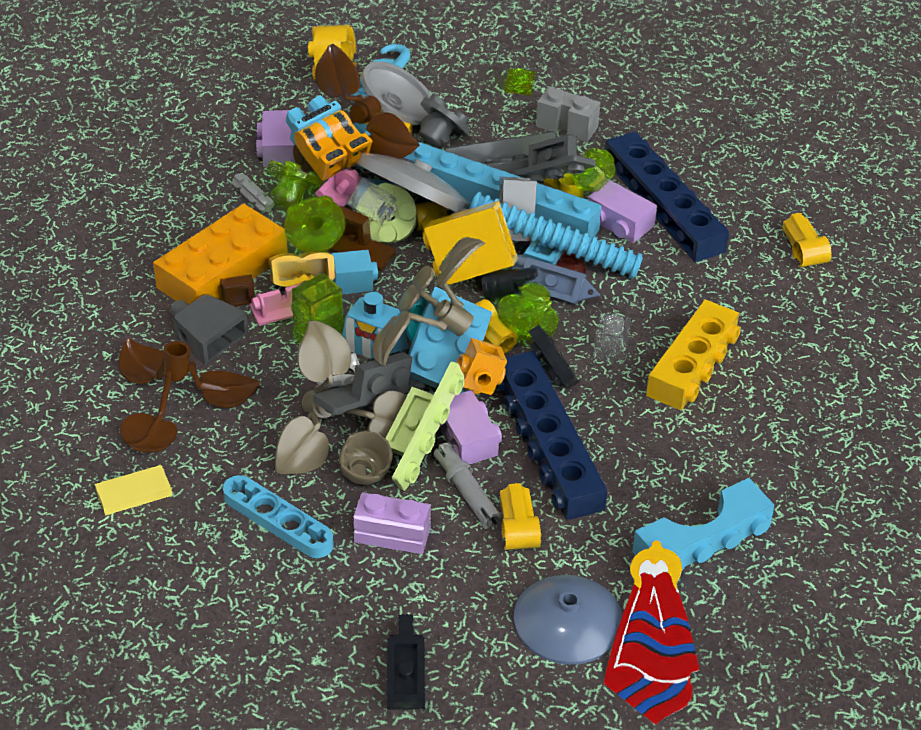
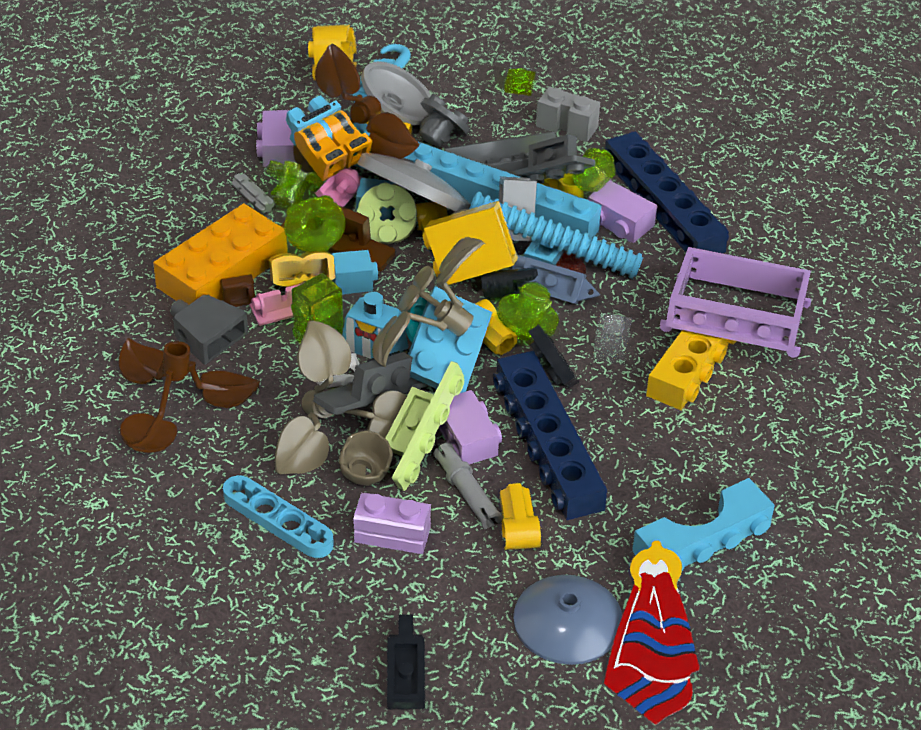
(133, 489): light yellow tile -> none
(373, 202): clear brick -> none
(482, 366): light orange brick -> none
(735, 321): none -> lavender window
(805, 242): yellow piece -> none

